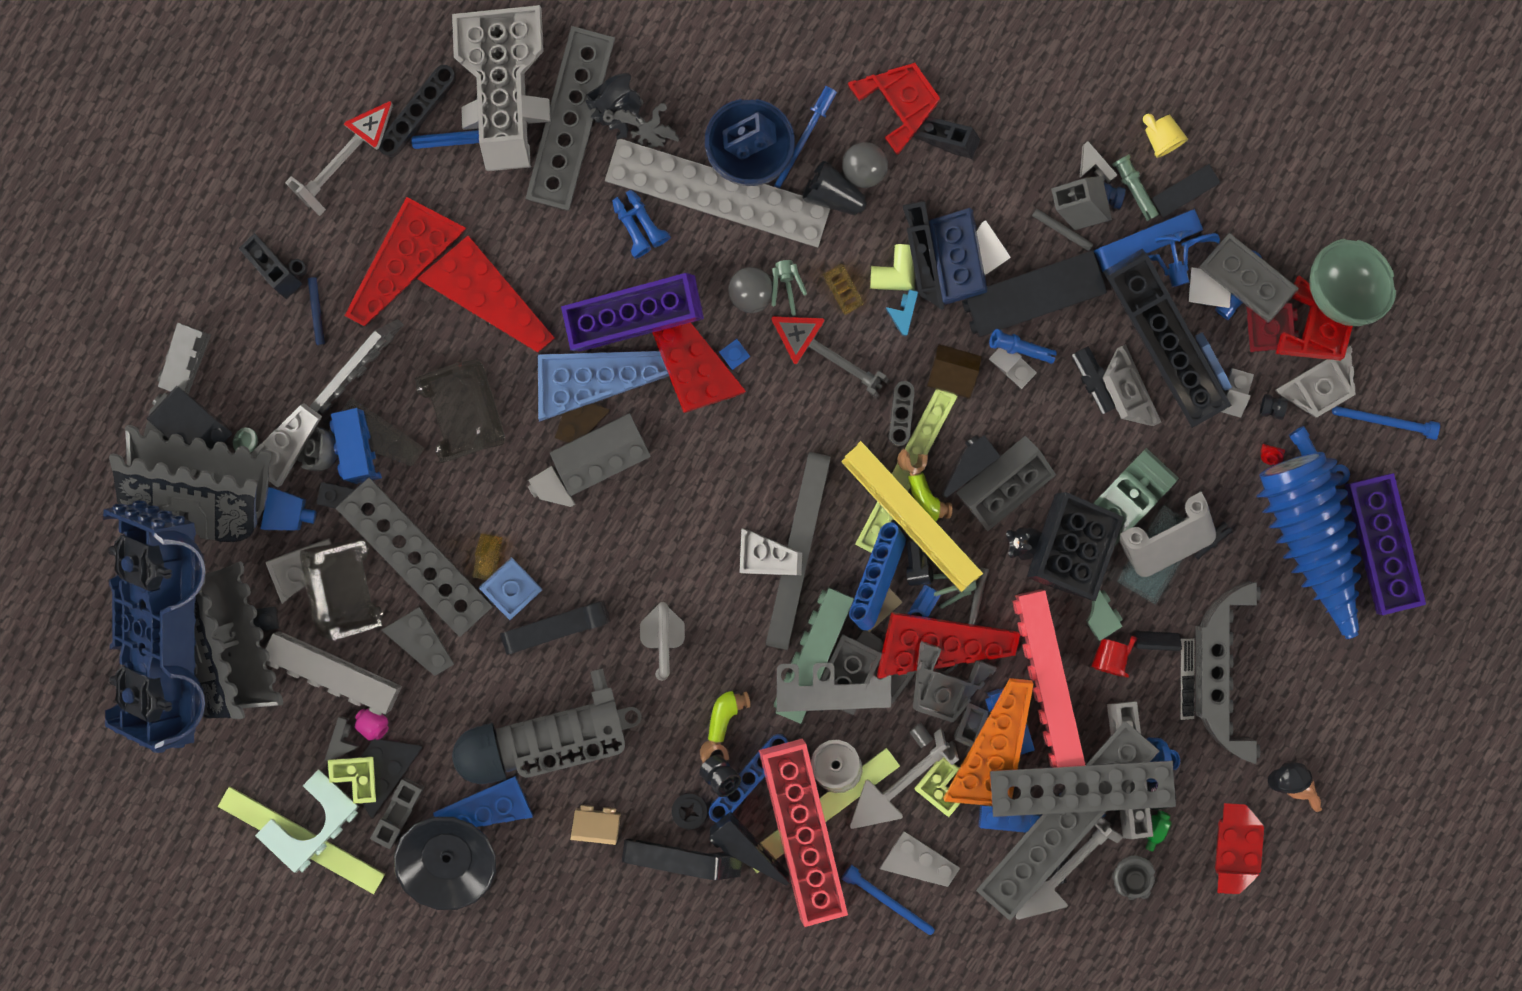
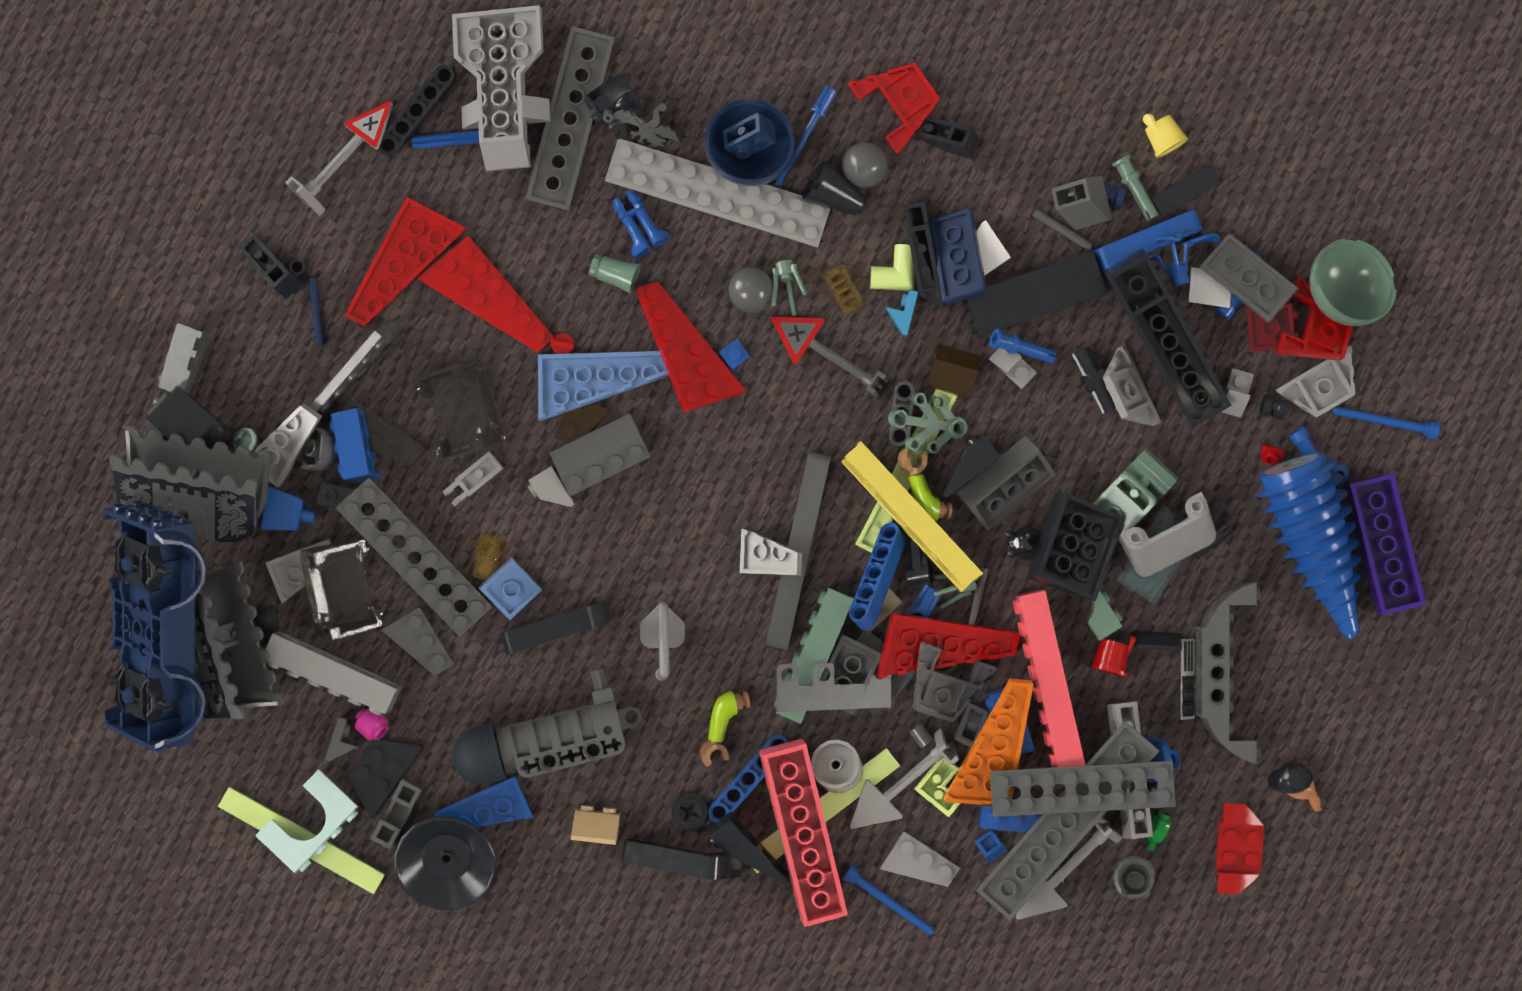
(358, 771): yellowish green brick -> none
(475, 477): none -> light grey hinge
(562, 344): none -> red plate
(615, 272): none -> sand green plant
(632, 312): dark purple brick -> none
(720, 775): black wheel -> none
(930, 424): none -> sand green plant
(990, 846): none -> blue slope
(1091, 158): light grey slope -> none
(1213, 362): medium blue tile -> none

